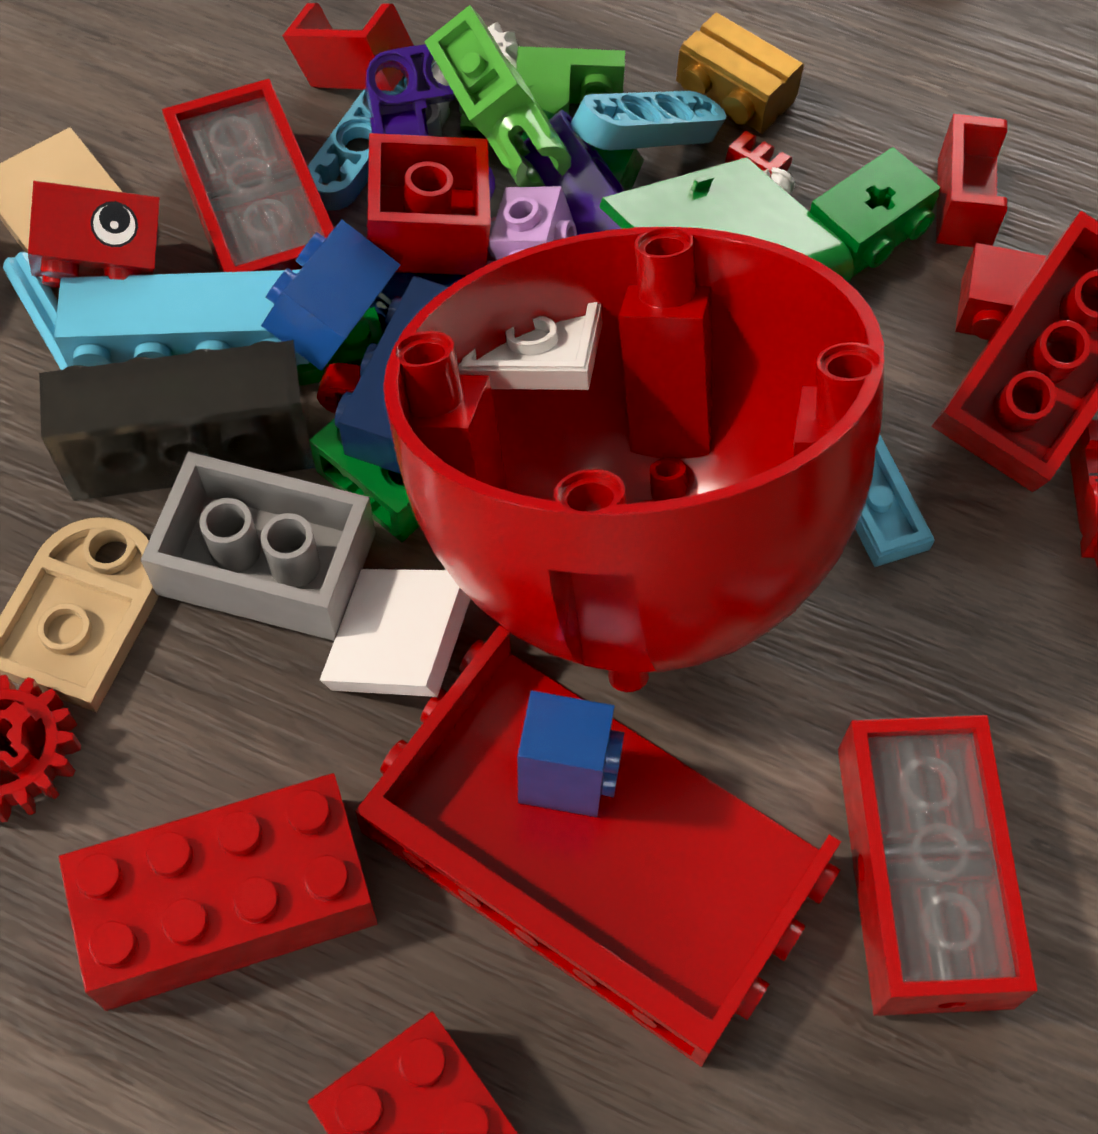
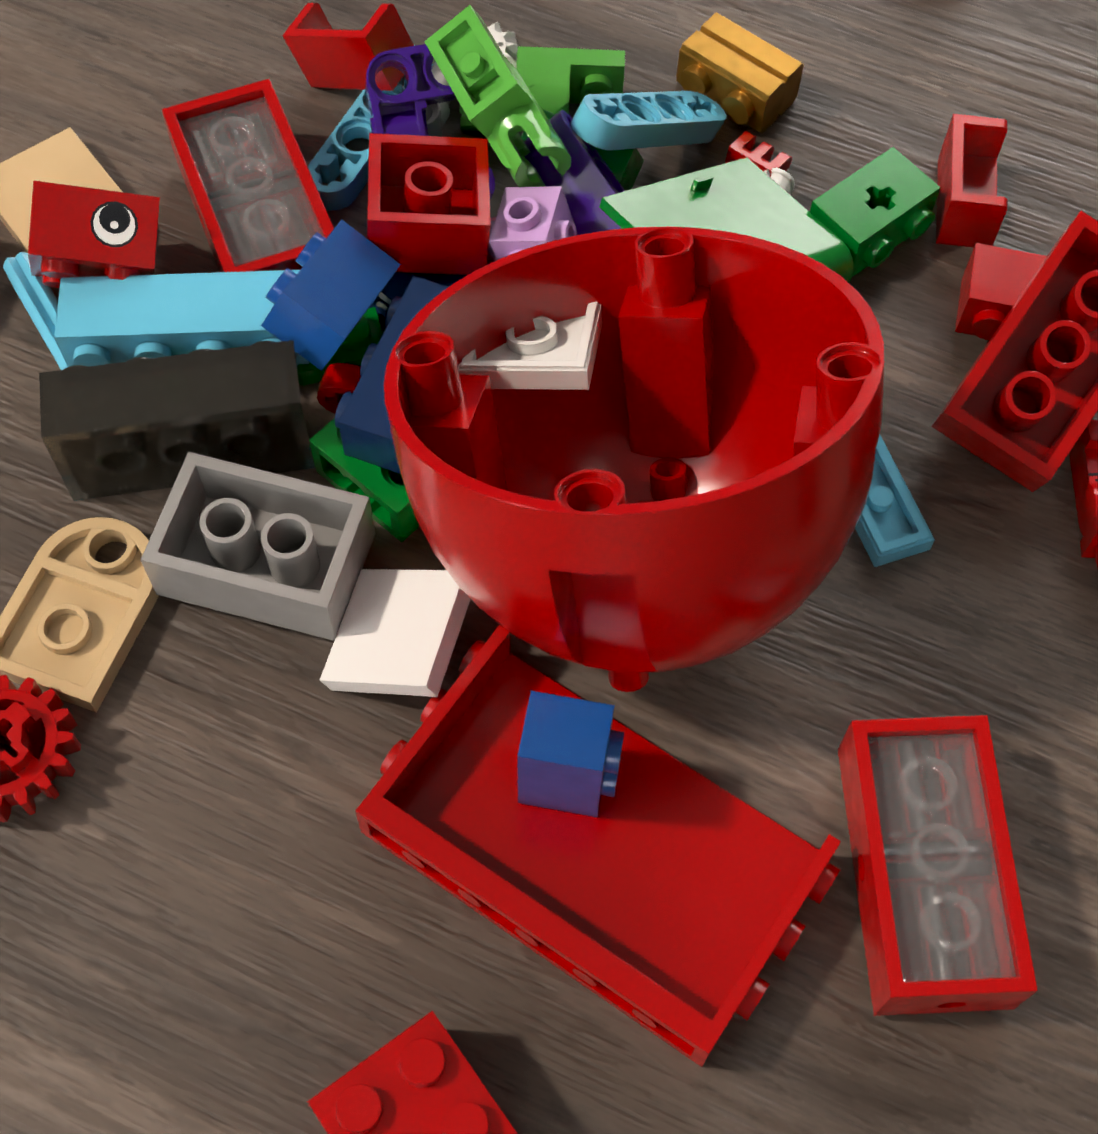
(215, 892): red brick -> none

